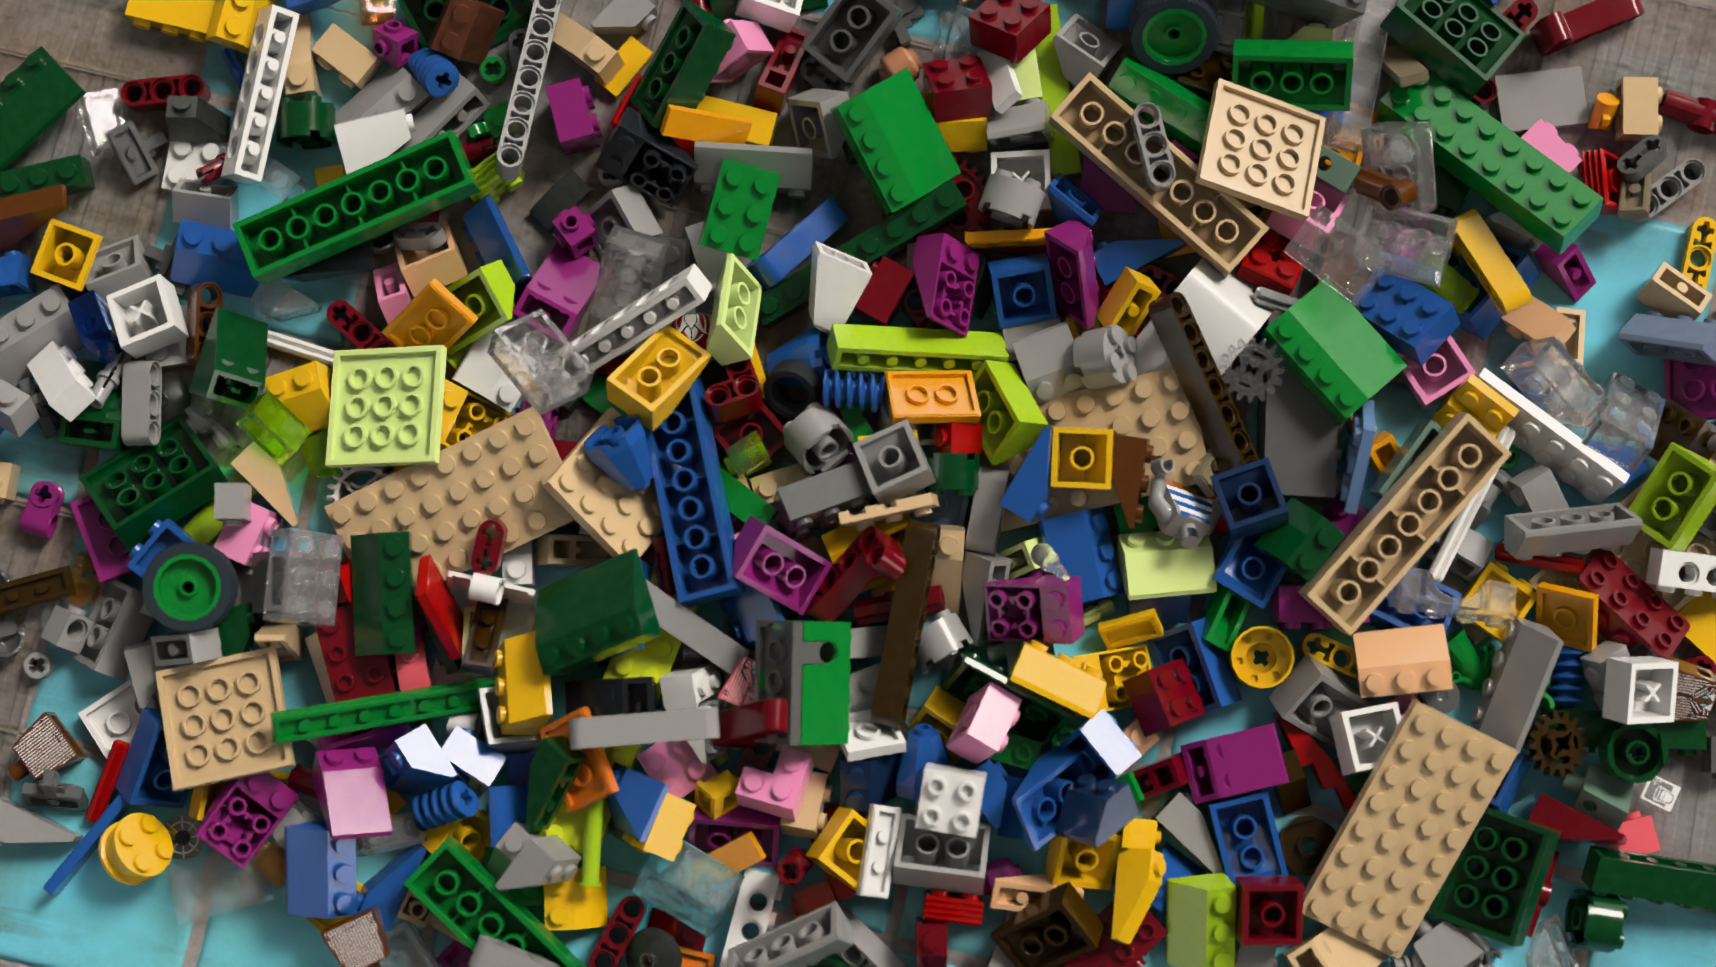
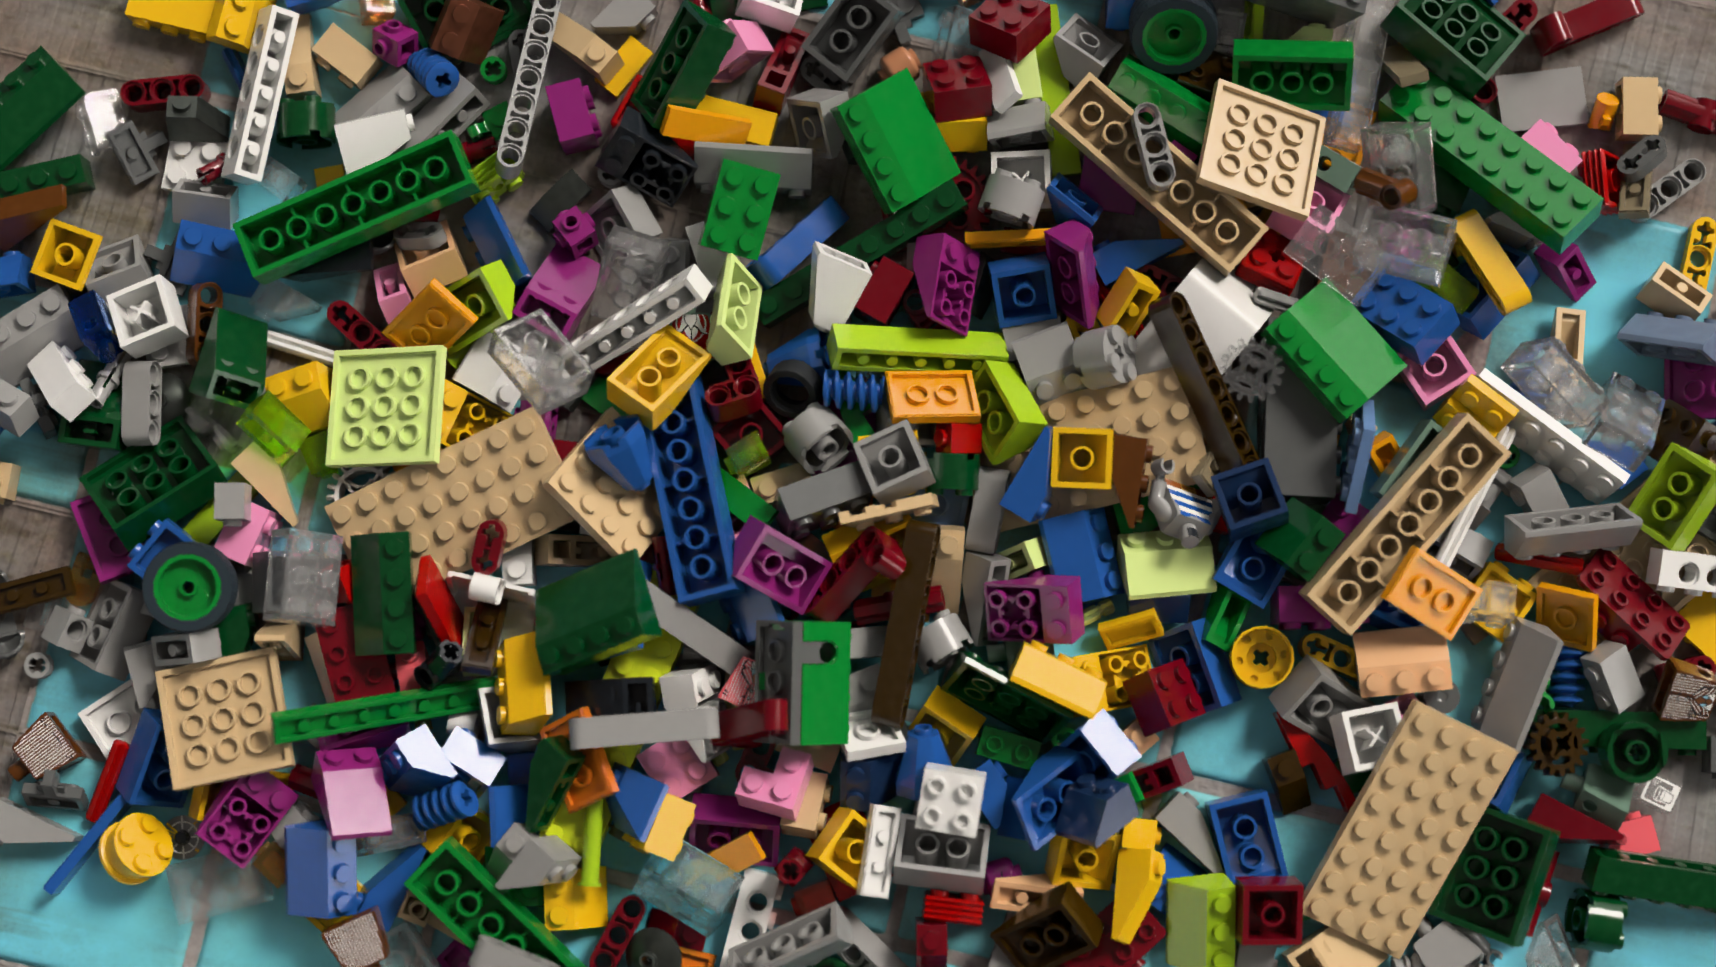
(40, 513): magenta piece -> none
(438, 665): none -> black piece
(717, 794): yellow brick -> none
(984, 723): bright pink brick -> none
(1044, 556): clear bar -> none
(1234, 763): magenta slope -> none
(1291, 839): dark brown plate -> none
(1431, 593): none -> light orange tile
(1469, 668): green piece -> none
(1538, 322): light nougat brick -> none
(1640, 689): white brick -> none

